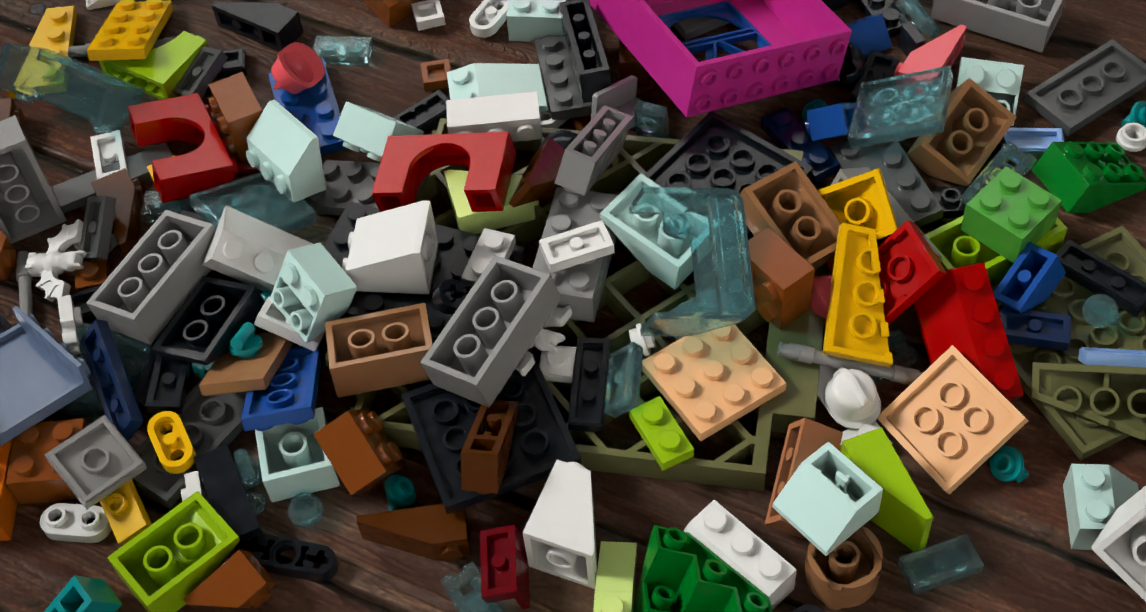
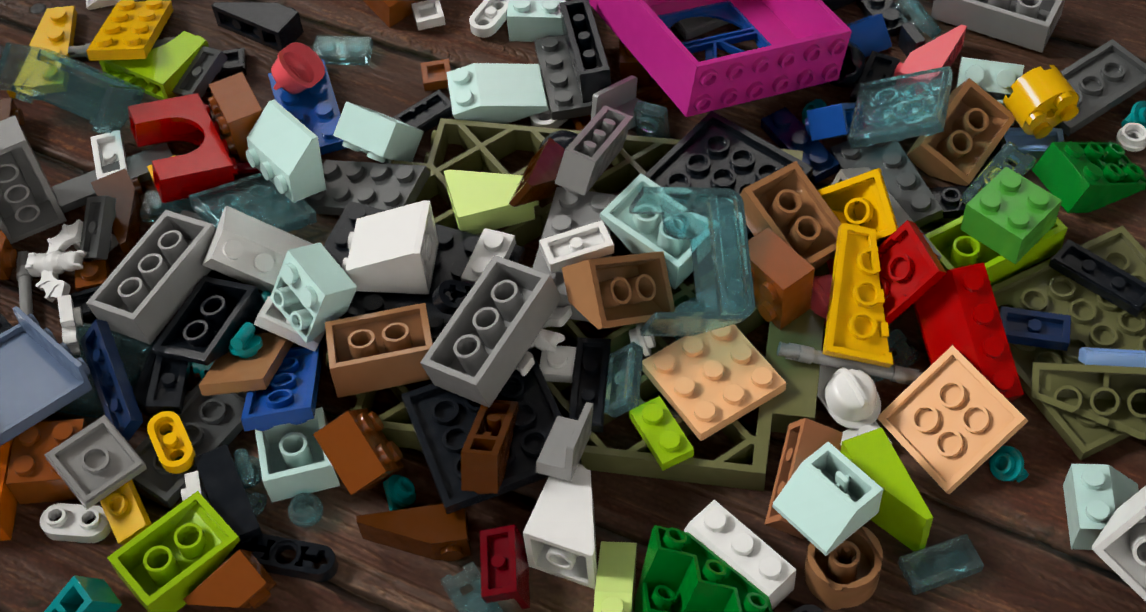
(413, 157): arch -> none
(497, 113): white brick -> none
(565, 445): none -> light grey panel
(619, 288): none -> medium nougat slope
(1030, 279): blue slope -> none
(1042, 101): none -> yellow brick
(1101, 311): clear light blue plate -> none

